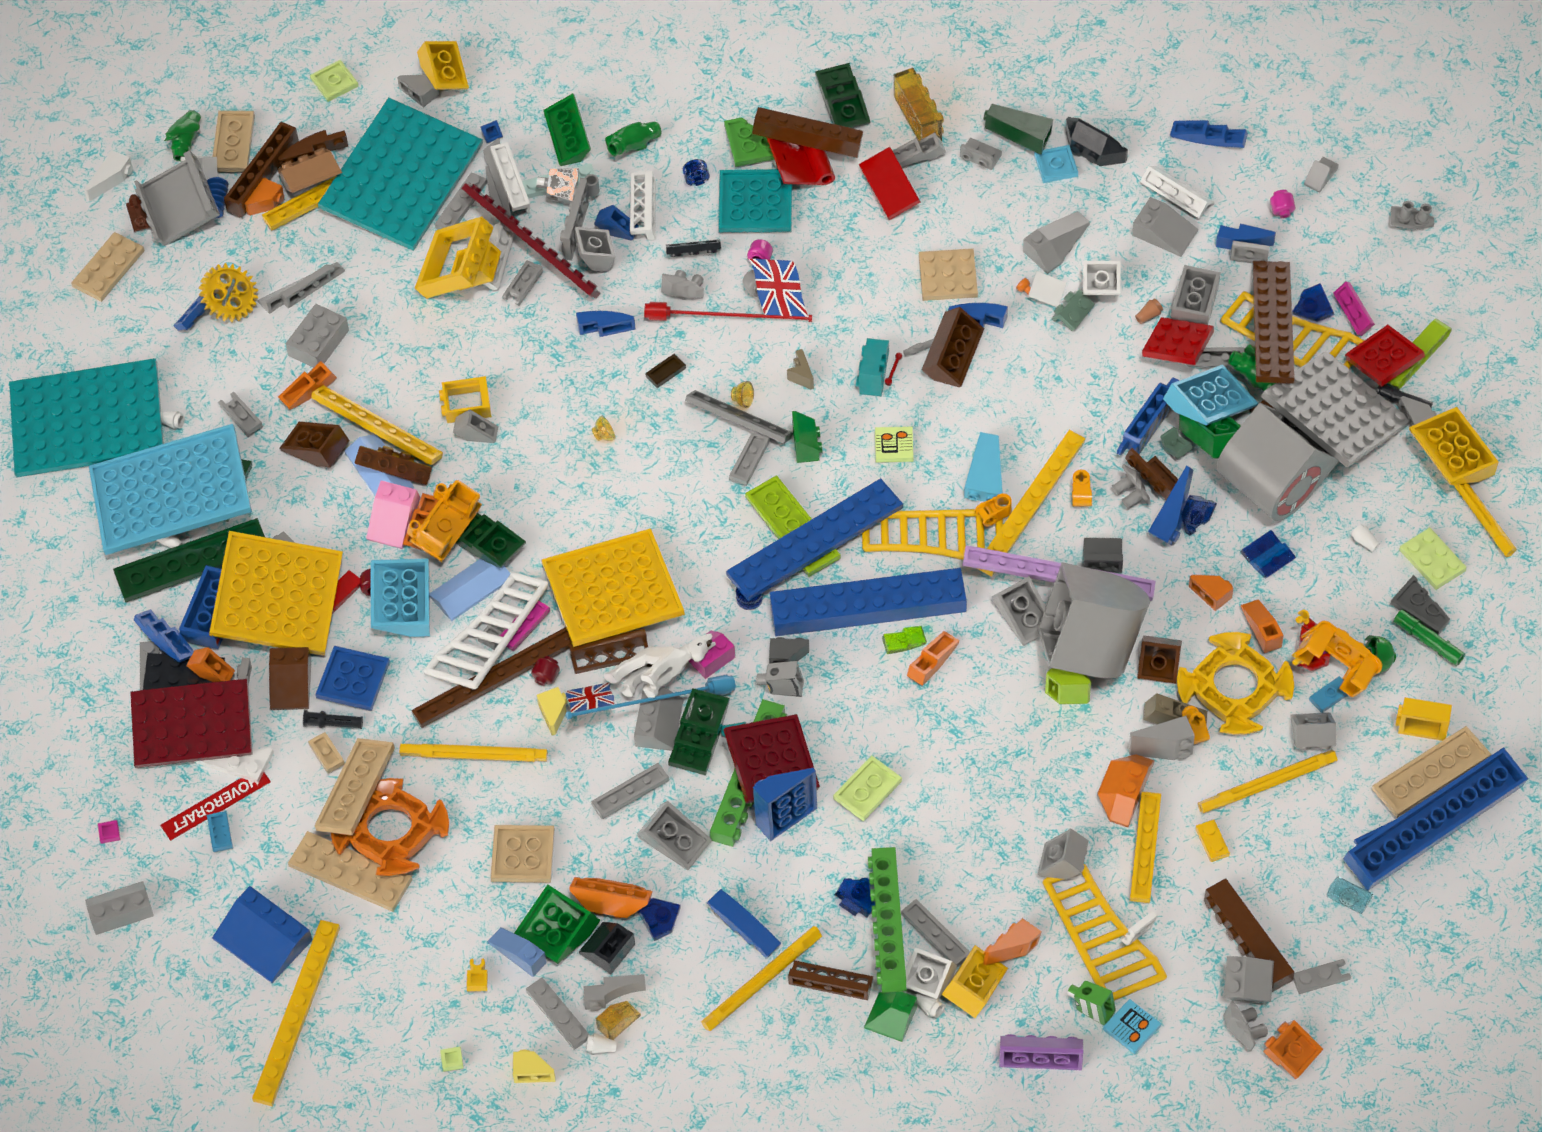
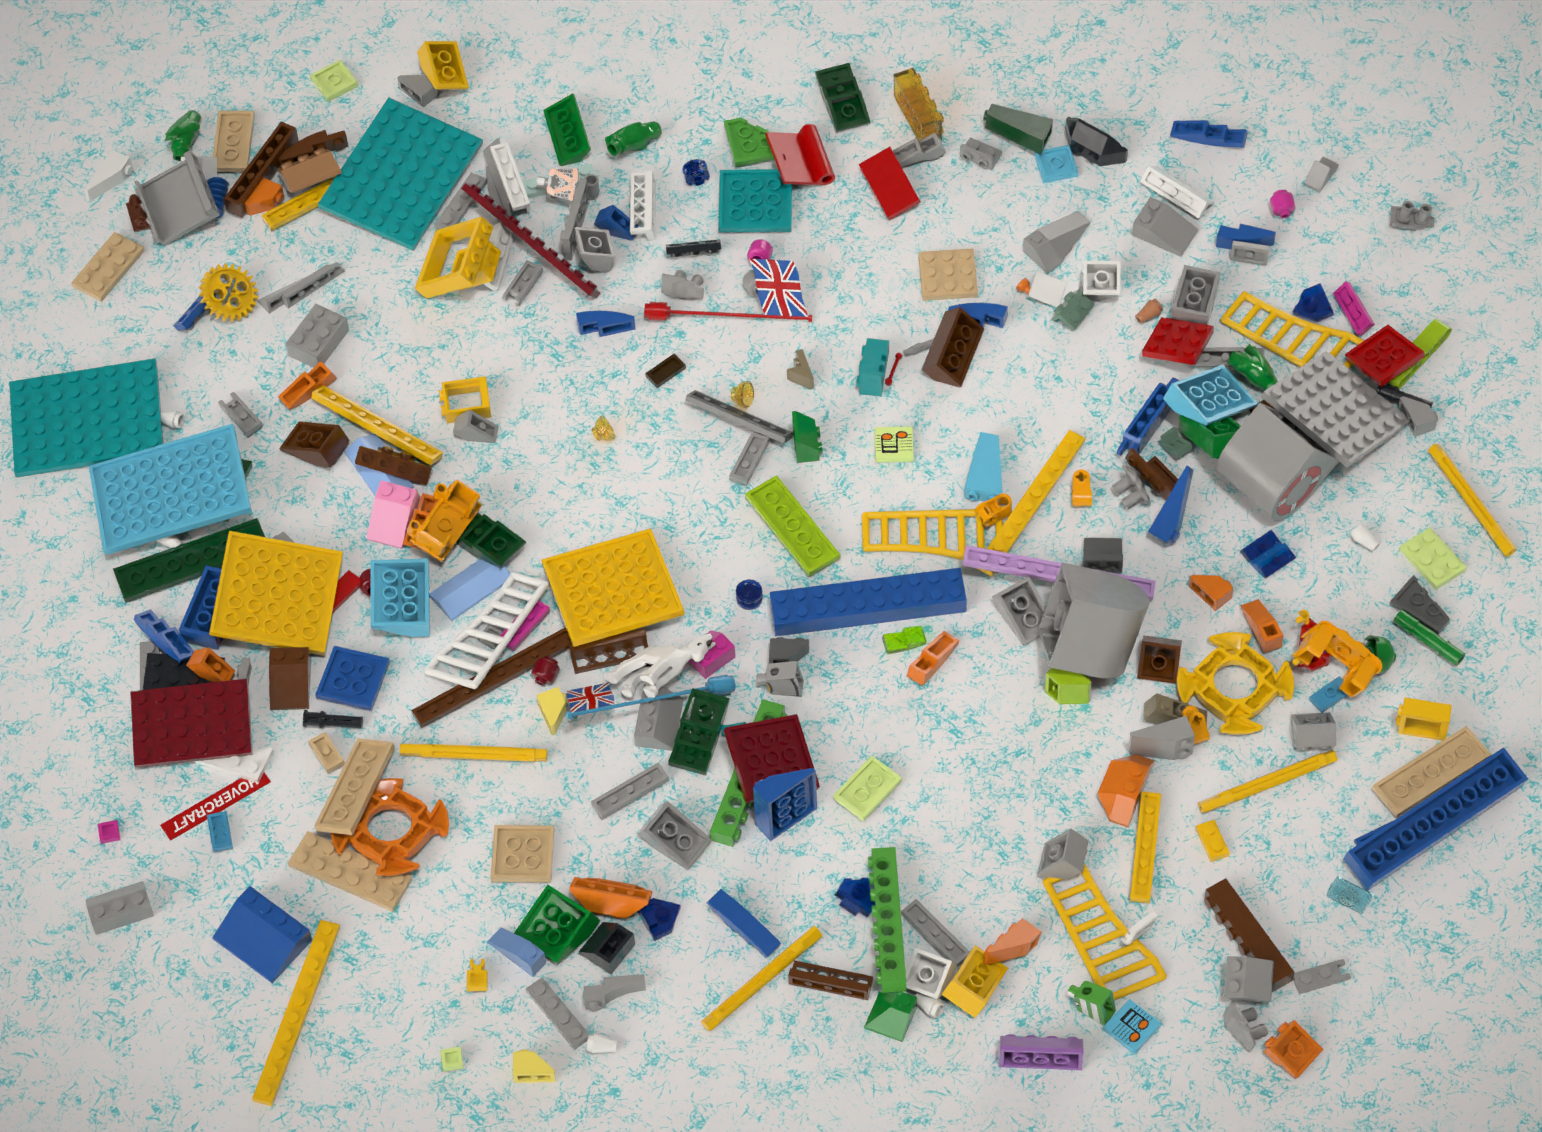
(491, 131): blue slope -> none
(616, 1019): clear yellow slope -> none
(807, 132): reddish brown brick -> none
(814, 539): blue plate -> none
(1196, 512): clear blue plate -> none
(1273, 322): reddish brown plate -> none
(1455, 447): yellow slope -> none

